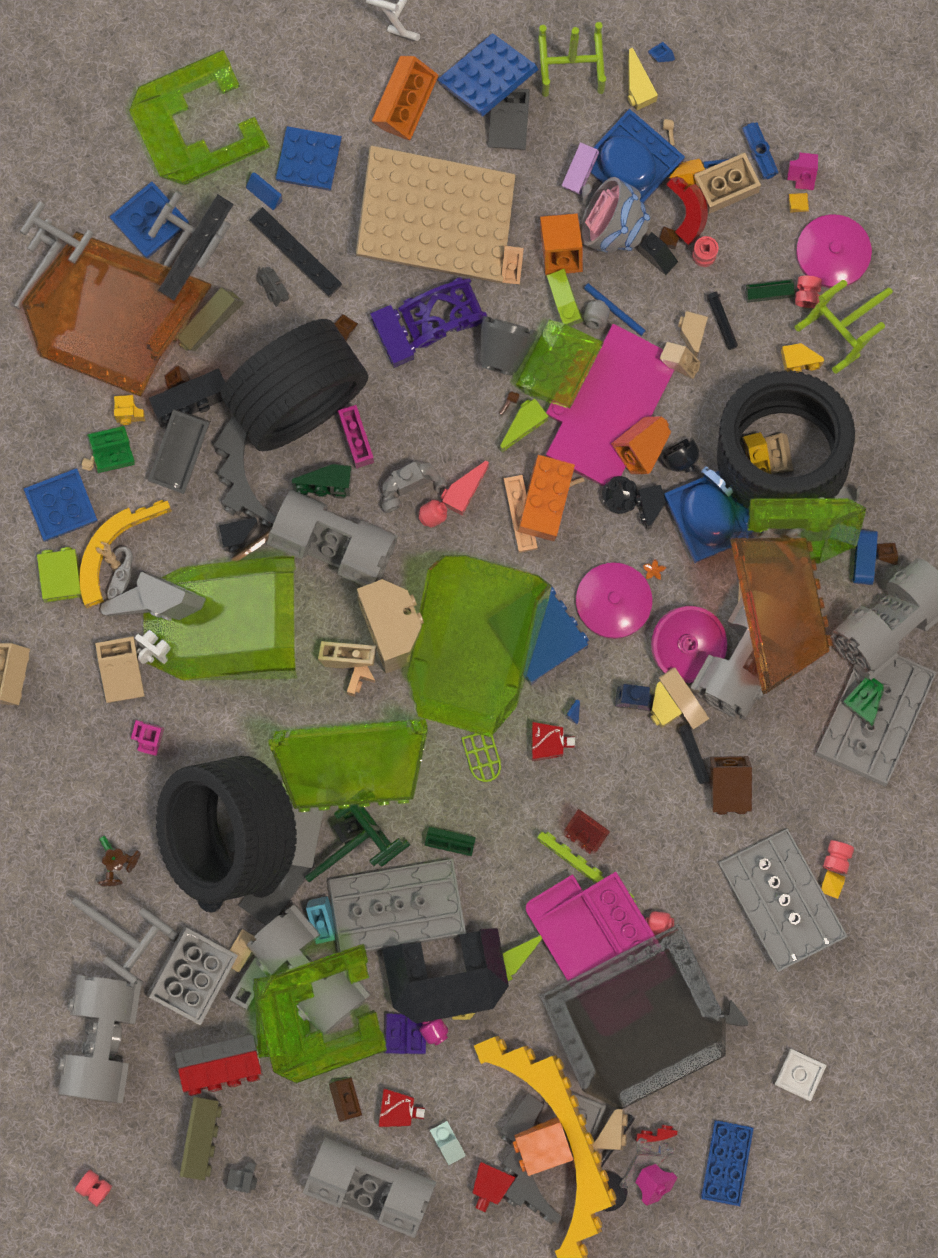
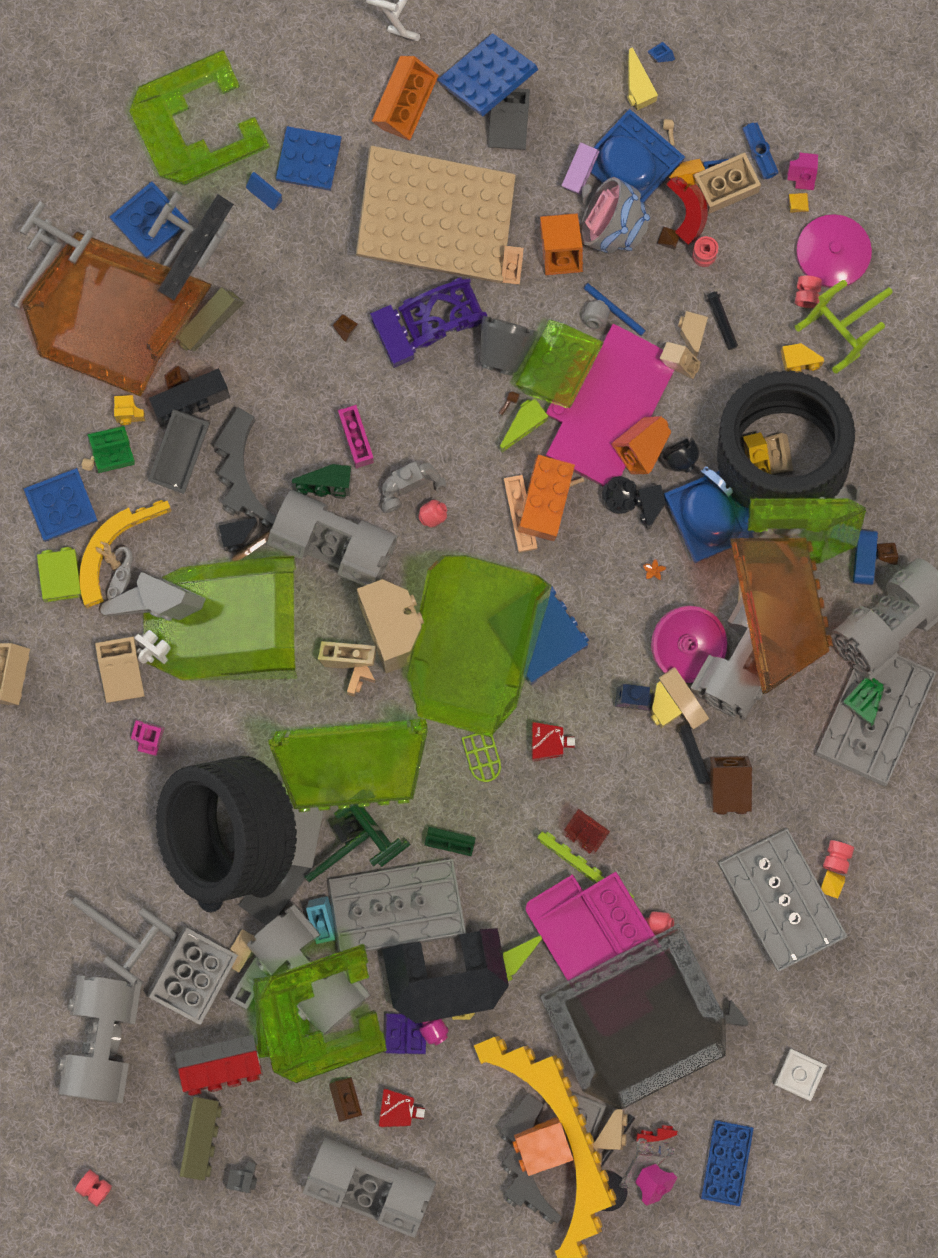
(114, 860): reddish brown plant -> none
(267, 279): dark grey hinge -> none
(294, 384): black tyre -> none
(295, 252): black plate -> none
(447, 1143): light aqua slope -> none
(462, 490): coral slope -> none
(490, 1186): red torso -> none
(564, 298): lime slope -> none
(572, 57): lime piece -> none
(573, 713): blue slope -> none
(614, 600): dark pink dish -> none
(657, 253): black slope -> none
(770, 291): dark green piece -> none

